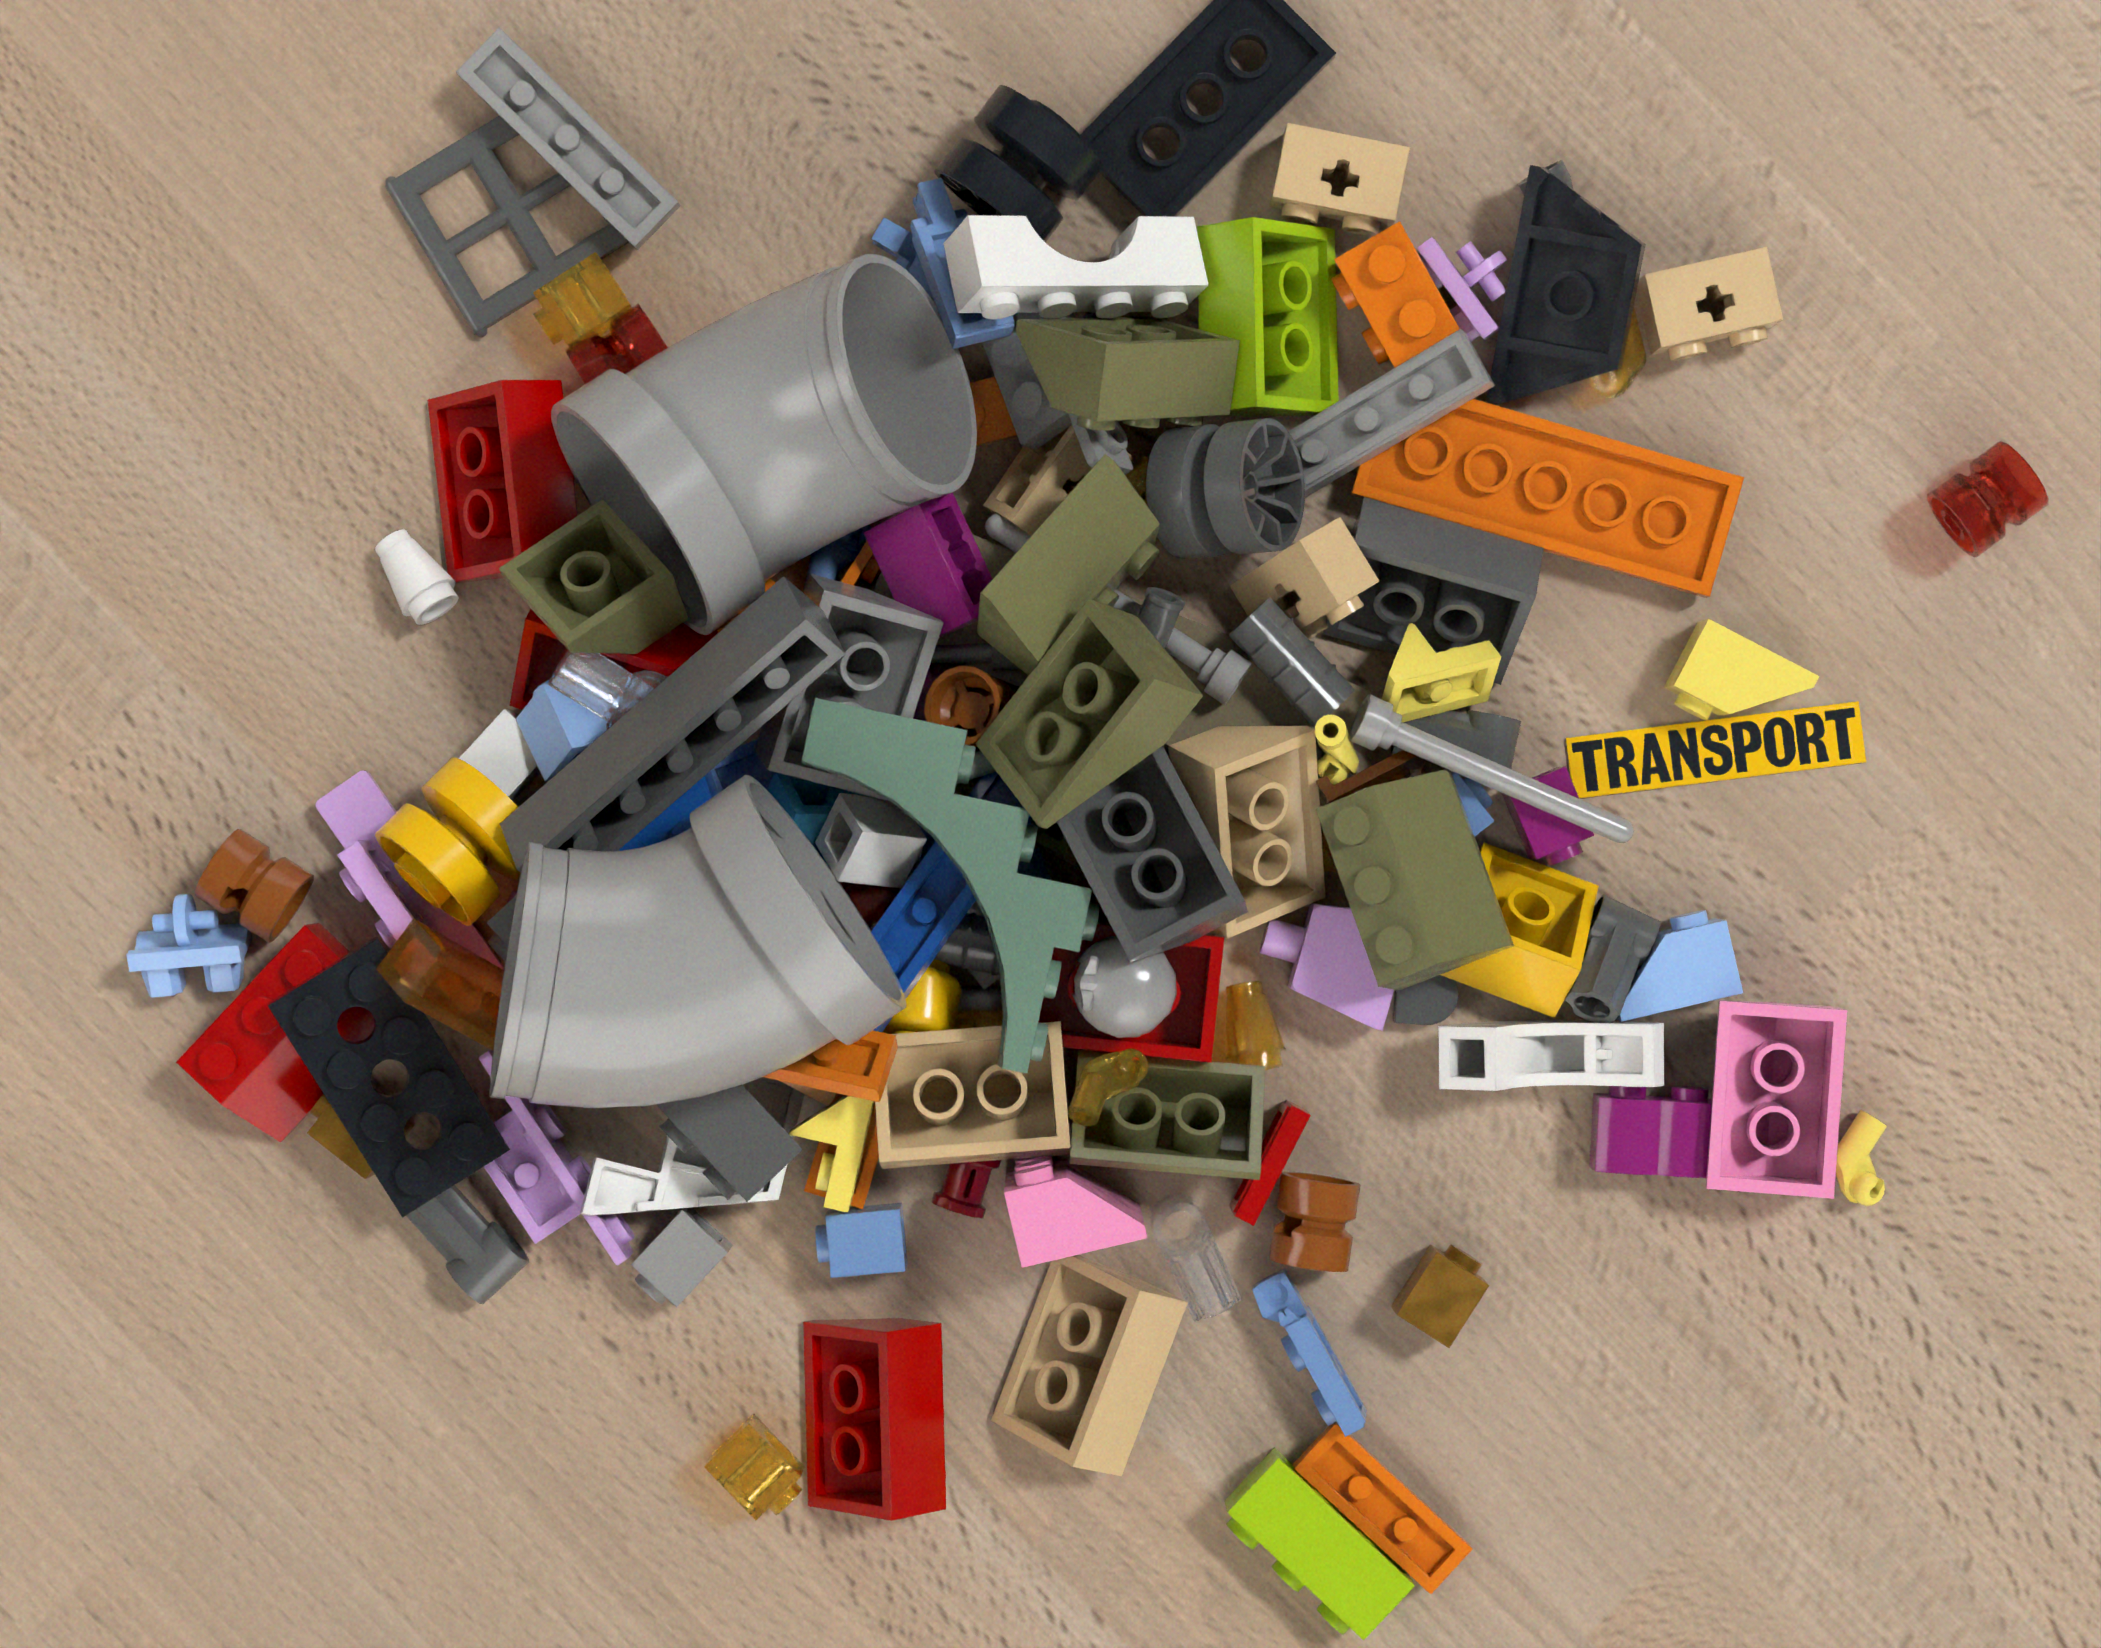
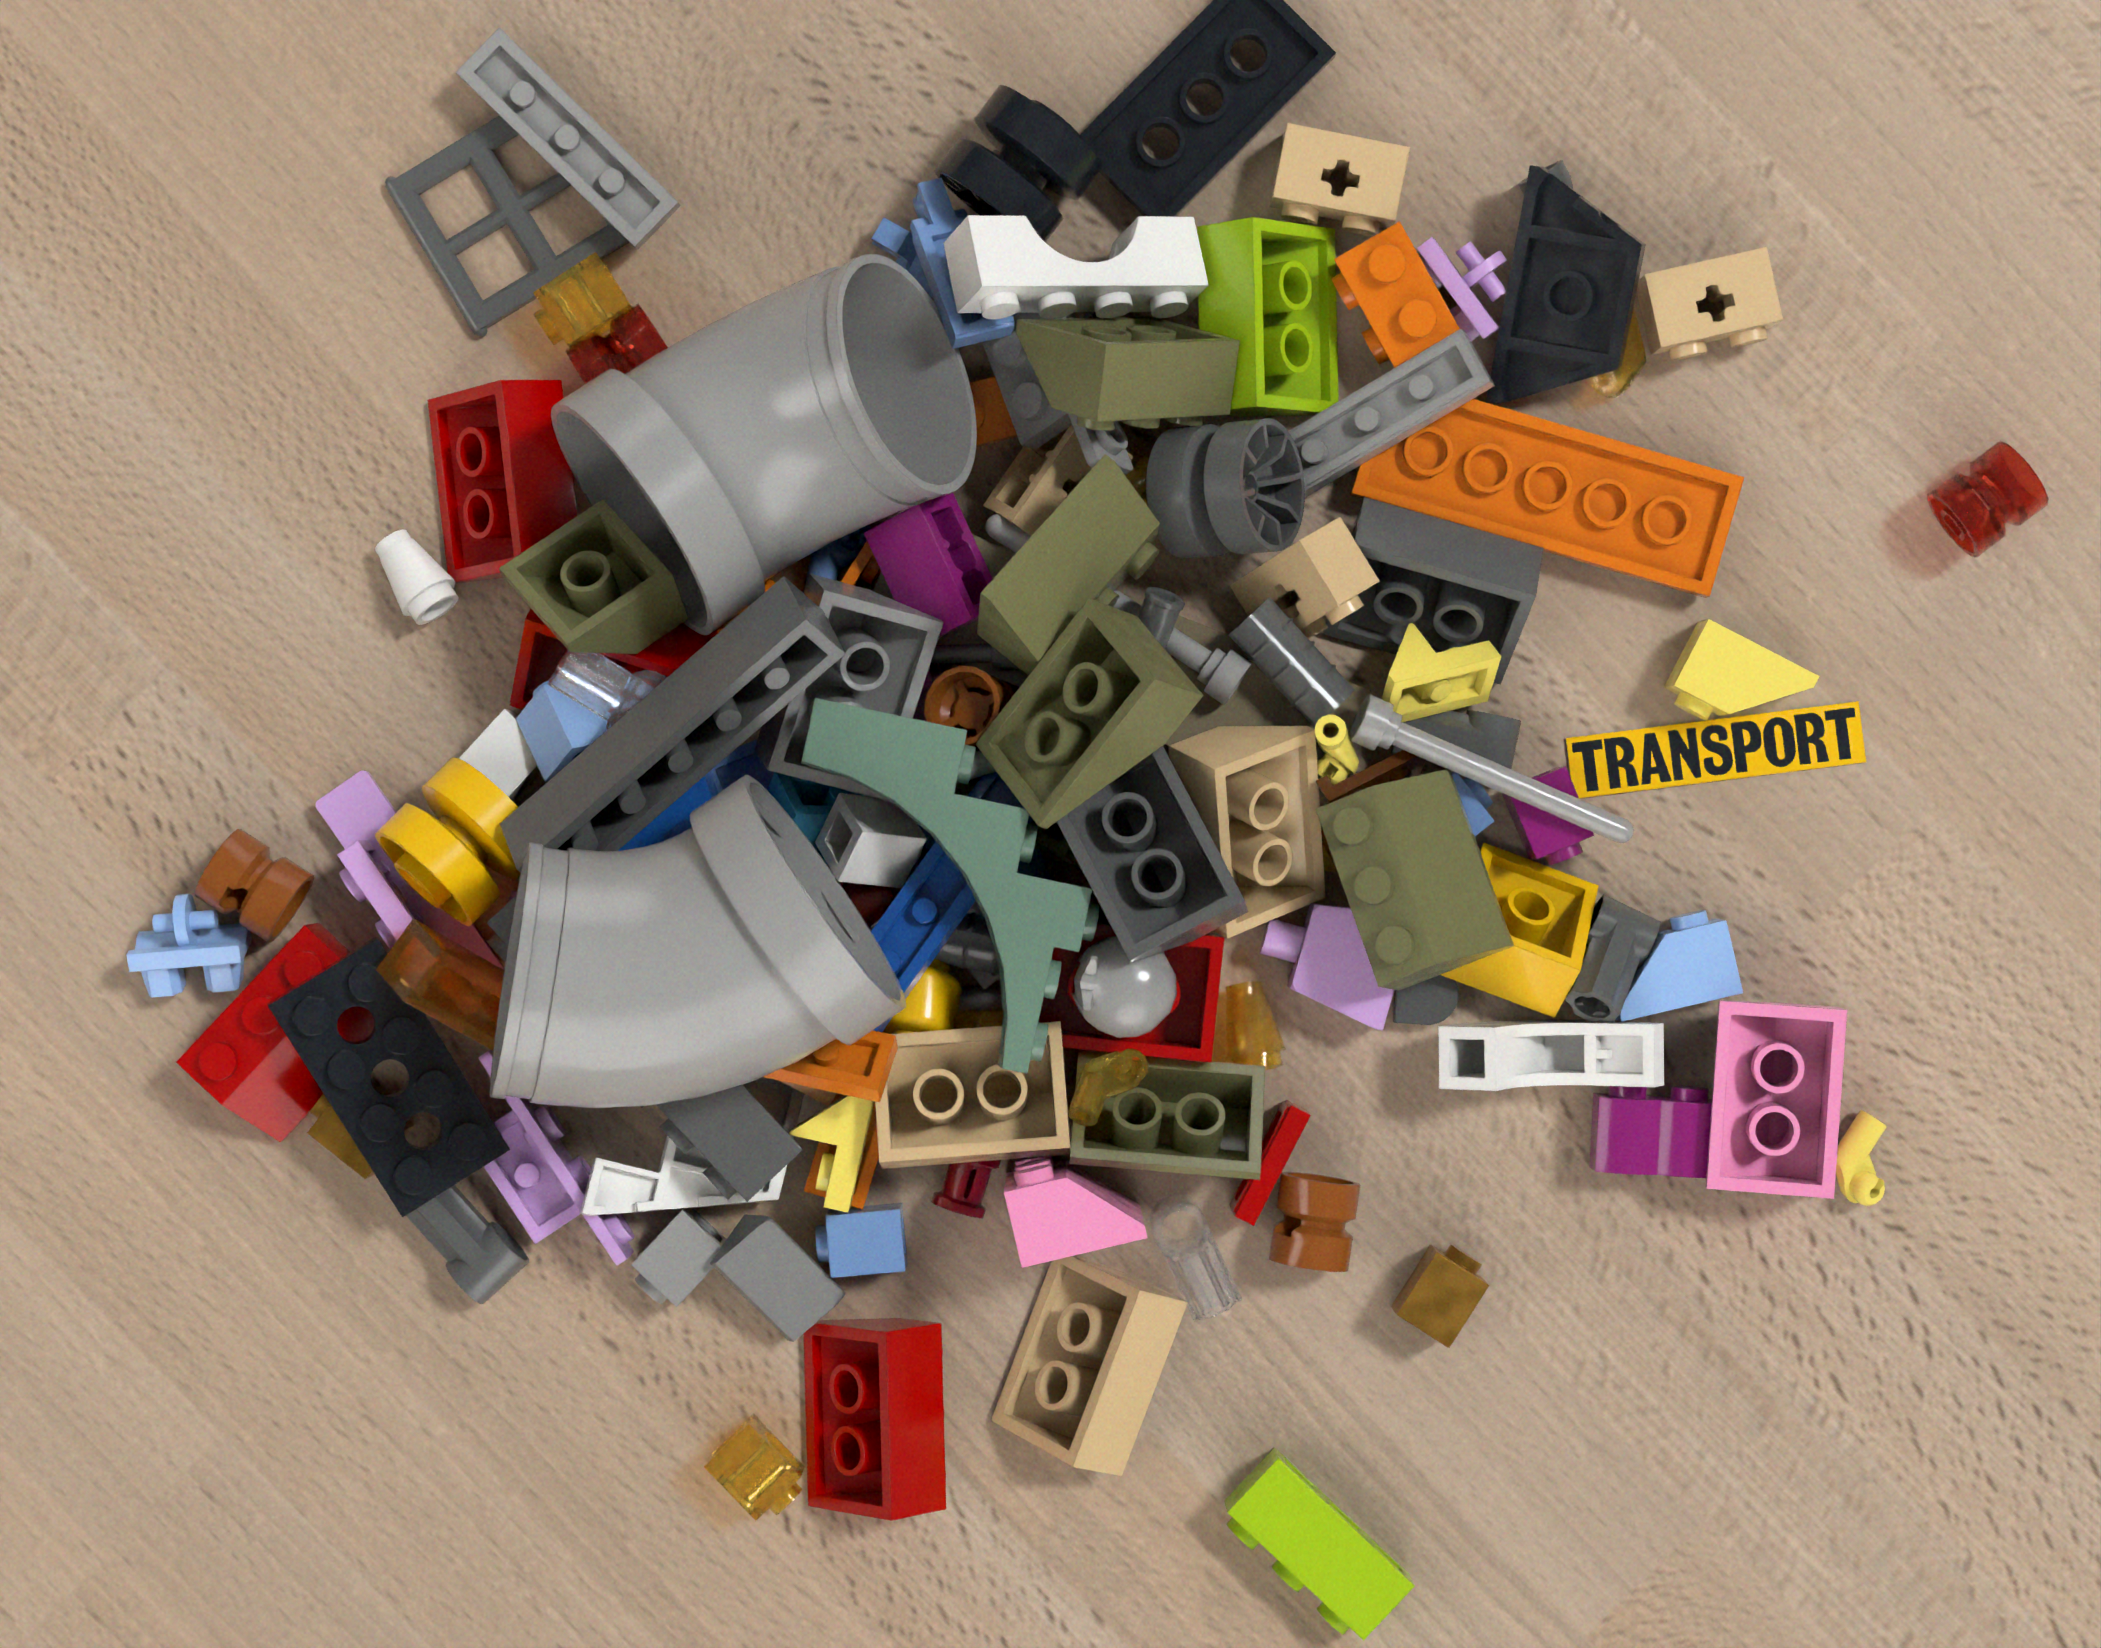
(776, 1276): none -> slope
(1310, 1349): medium blue hinge -> none
(1382, 1507): orange plate -> none

